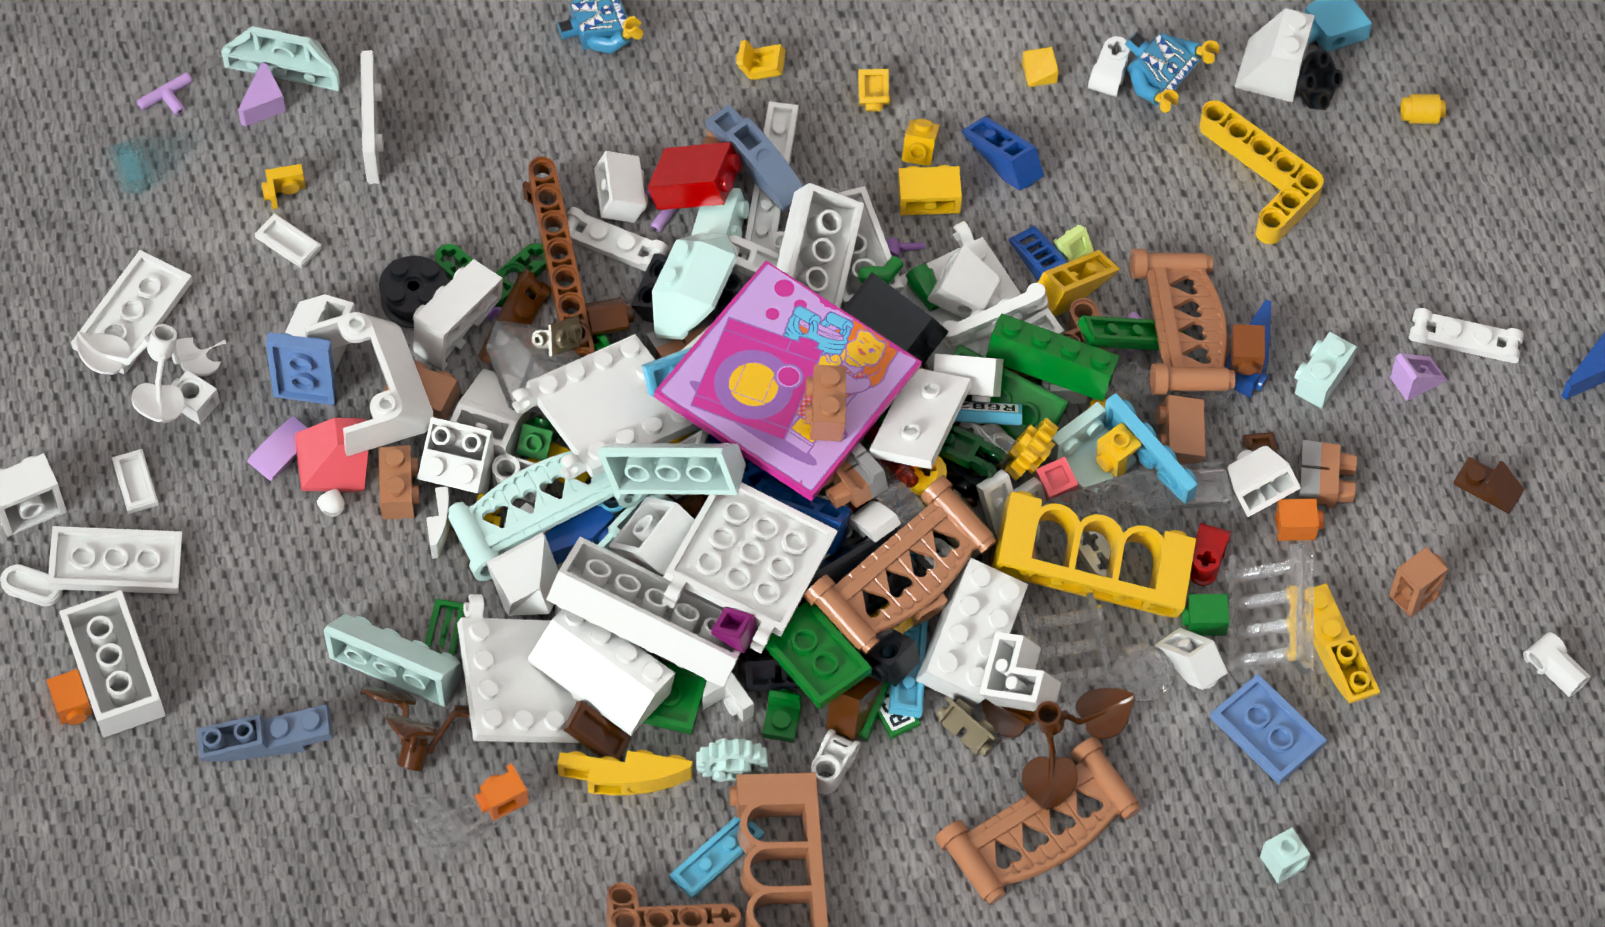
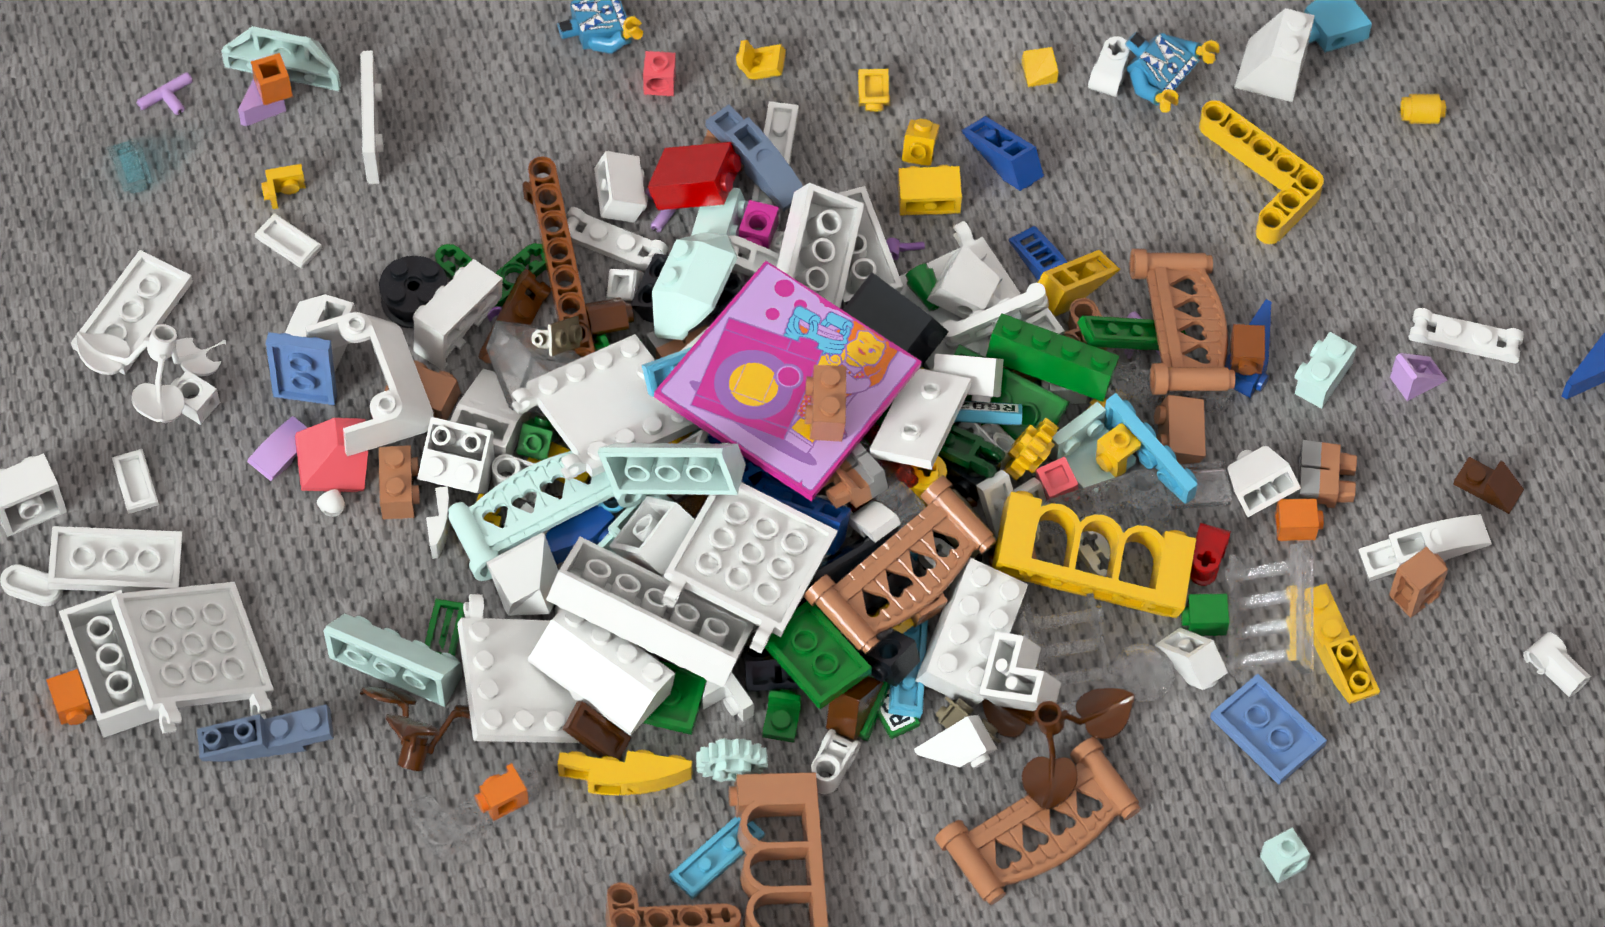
(193, 649): none -> white plate
(271, 79): none -> orange brick
(623, 284): none -> white slope
(659, 73): none -> coral brick
(735, 628): magenta slope -> none
(759, 216): none -> dark pink brick
(885, 272): green arm -> none
(960, 744): none -> white slope
(1074, 243): yellowish green tile -> none
(1256, 441): reddish brown tile -> none
(1318, 80): black dish -> none
(1444, 537): none -> white slope

